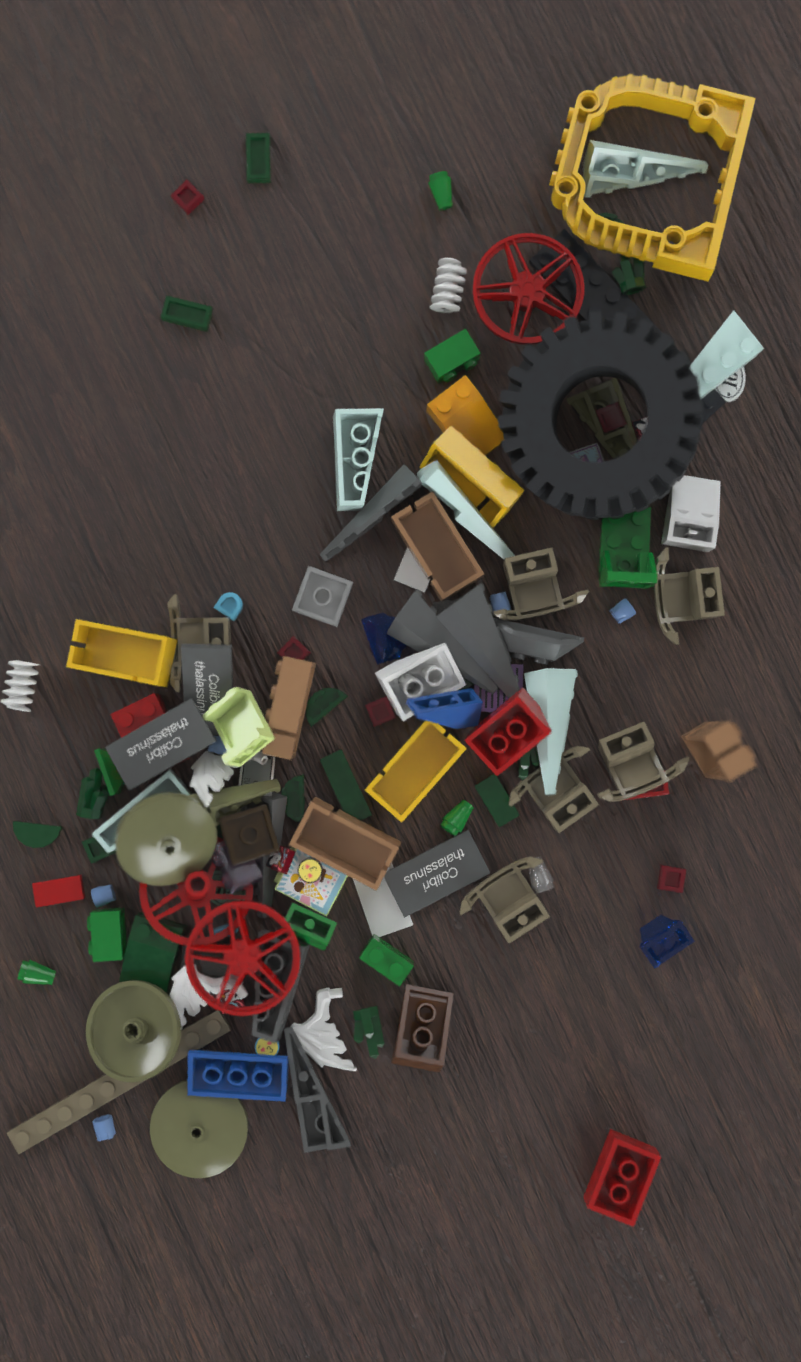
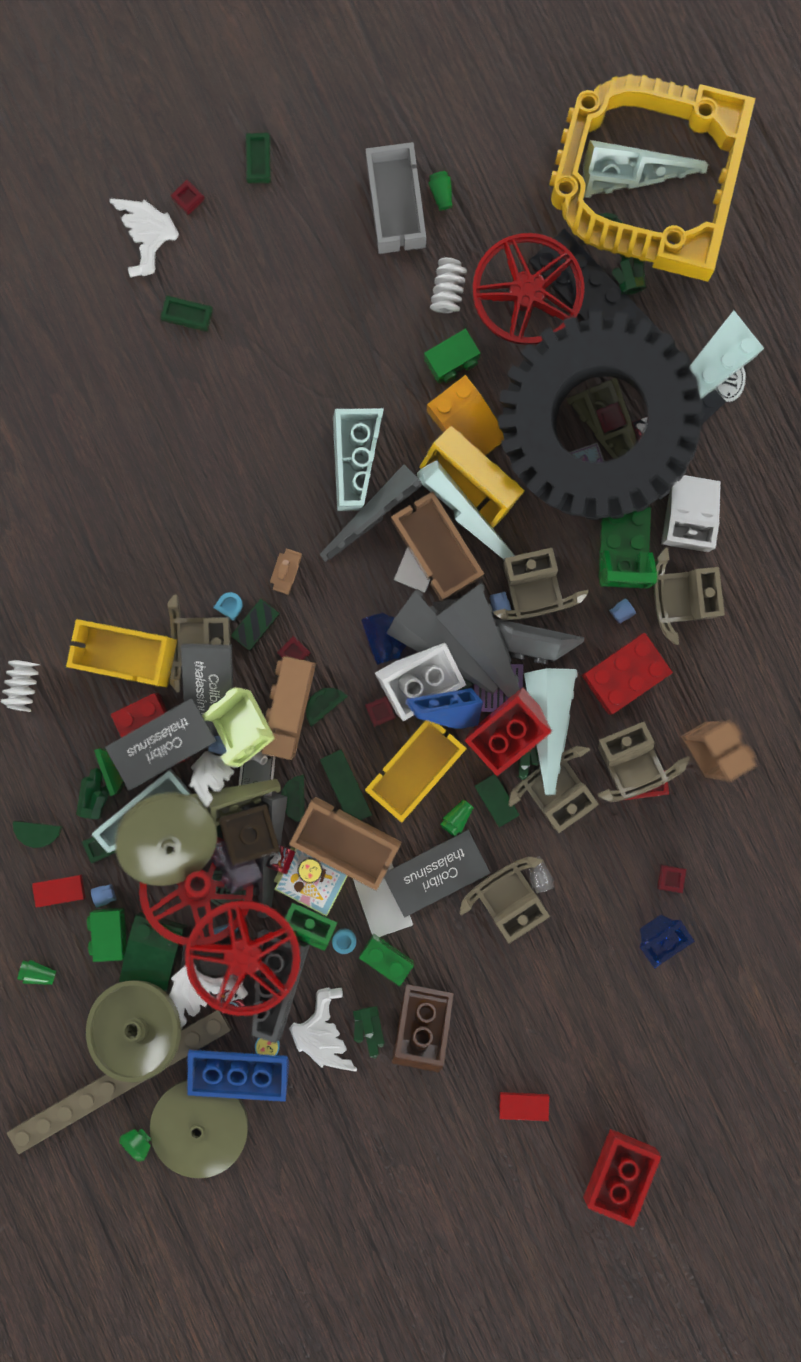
(104, 1127): medium blue hose -> none
(136, 1144): none -> green cone
(147, 227): none -> white animal
(255, 624): none -> dark green tile
(285, 571): none -> medium nougat piece
(317, 1117): dark grey wedge -> none
(322, 596): light grey tile -> none
(344, 941): none -> medium azure tile
(396, 197): none -> light grey piece
(524, 1106): none -> red tile
(626, 674): none -> red brick

